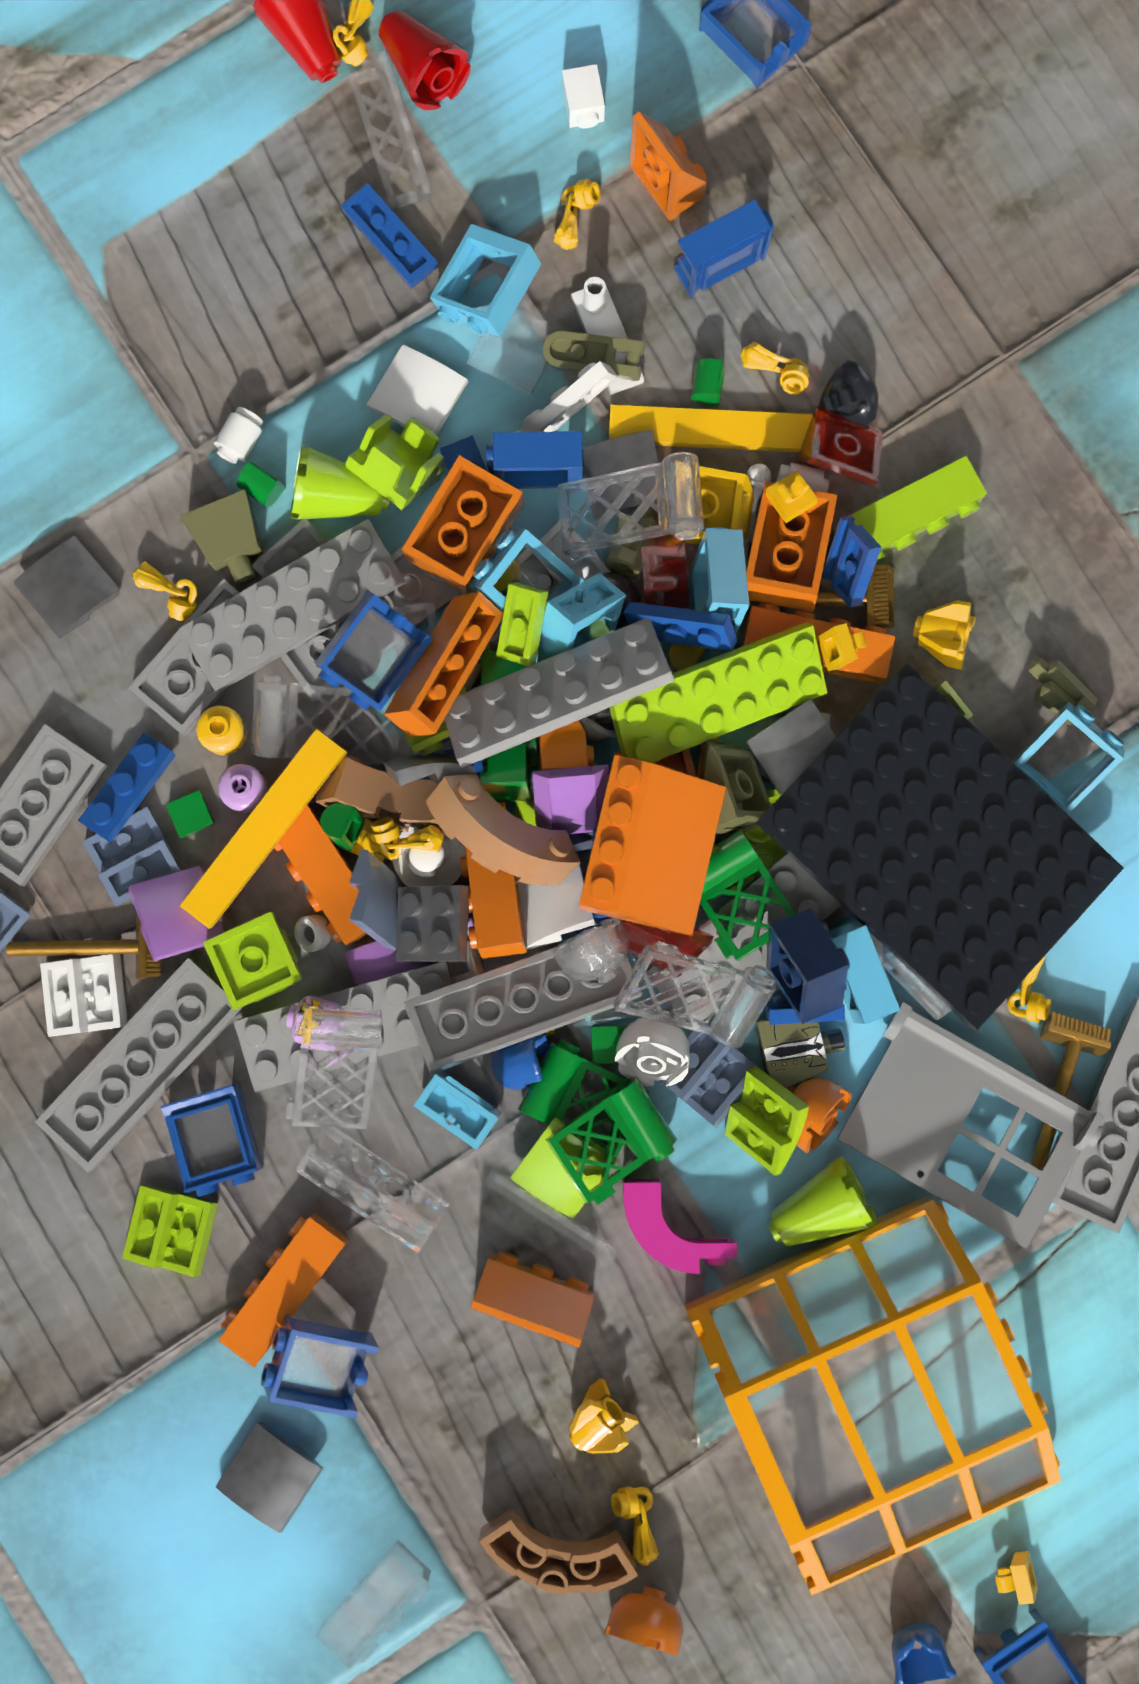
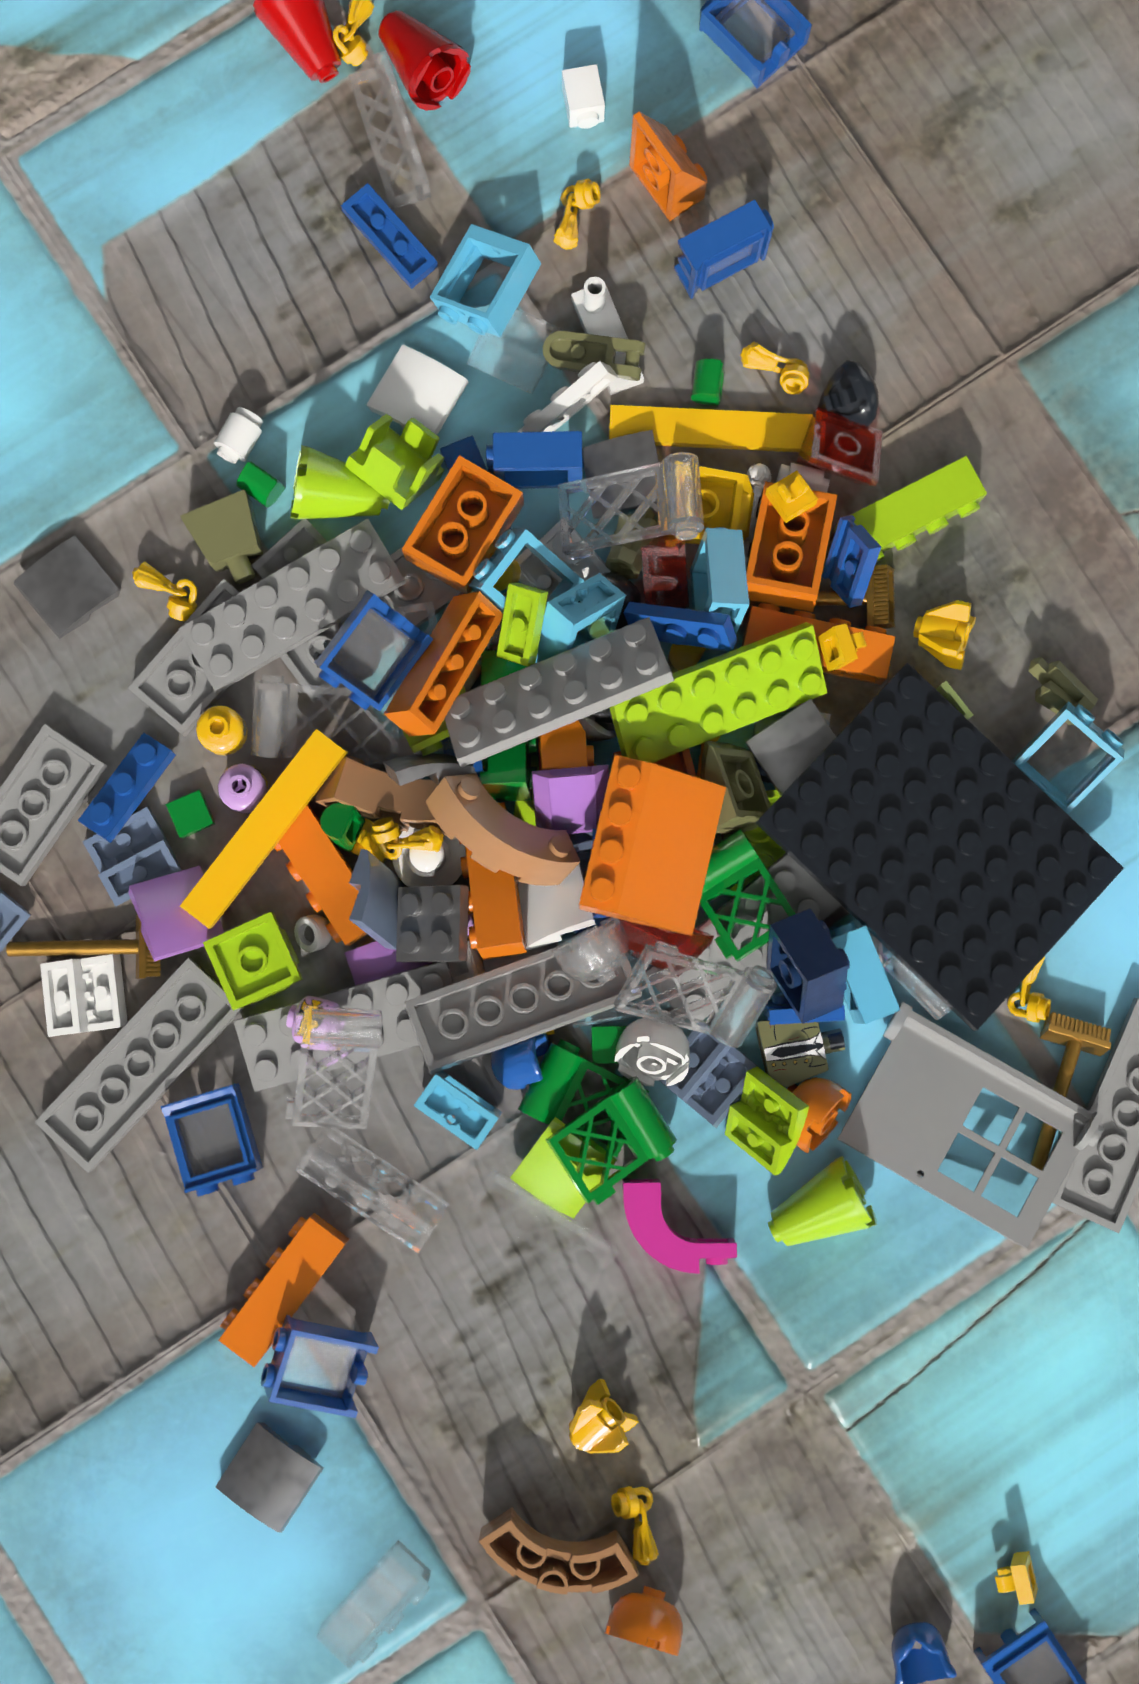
(170, 1230): lime slope -> none
(534, 1298): orange slope -> none
(876, 1392): clear window -> none

